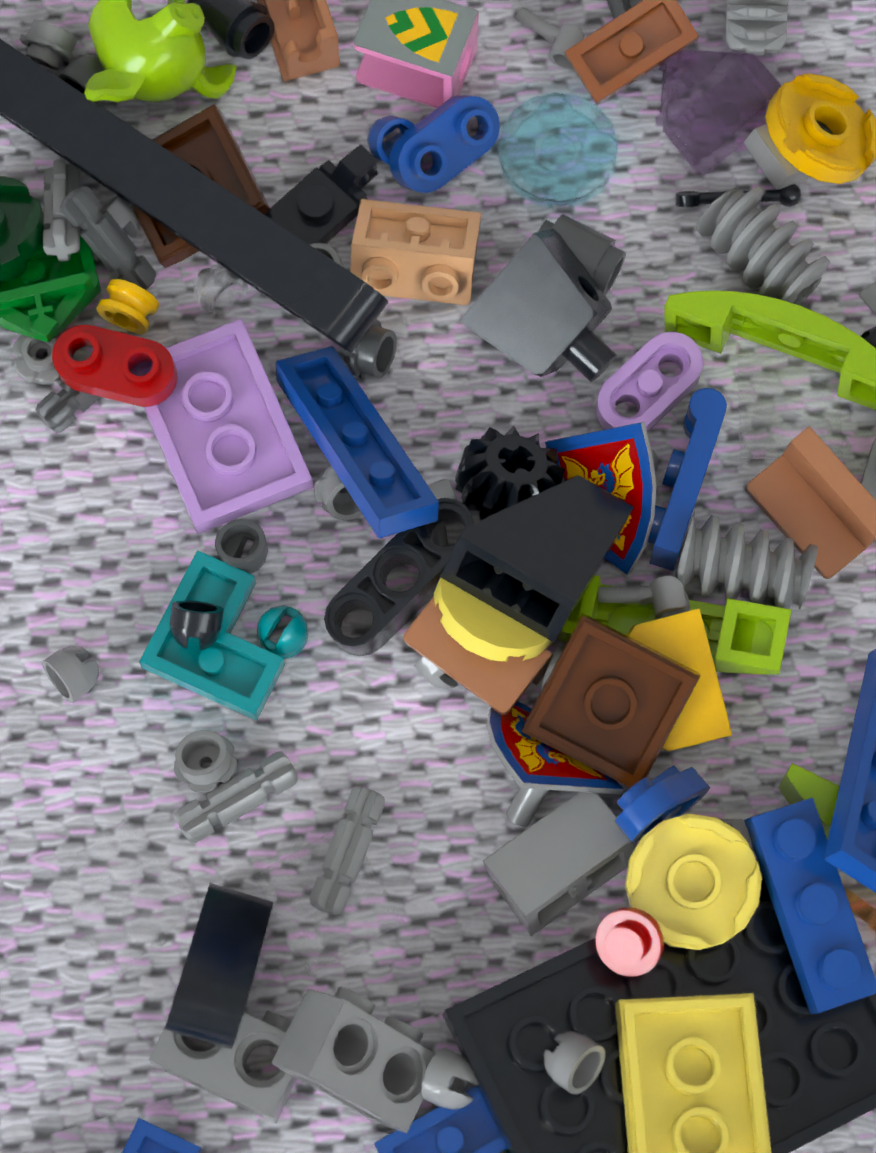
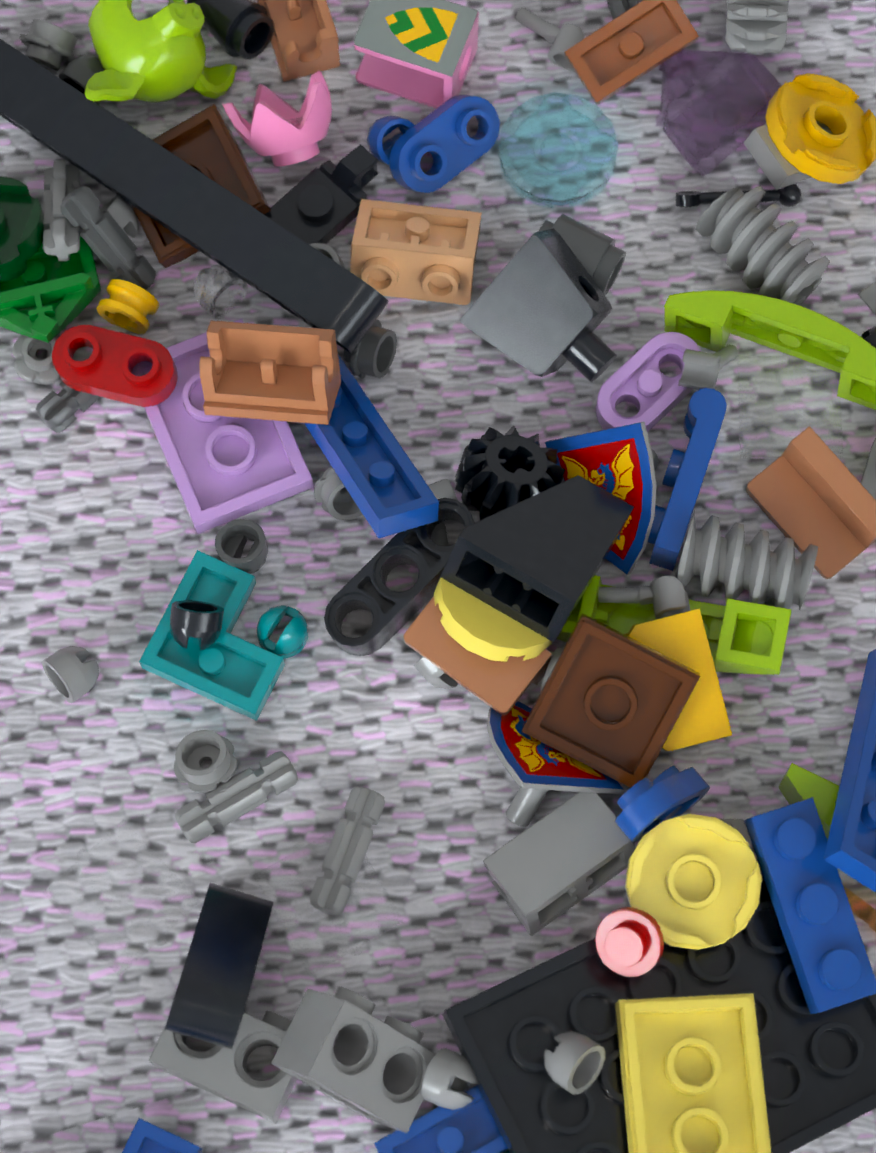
(270, 372): none -> nougat hinge
(282, 130): none -> bright pink piece
(703, 368): none -> light grey hand

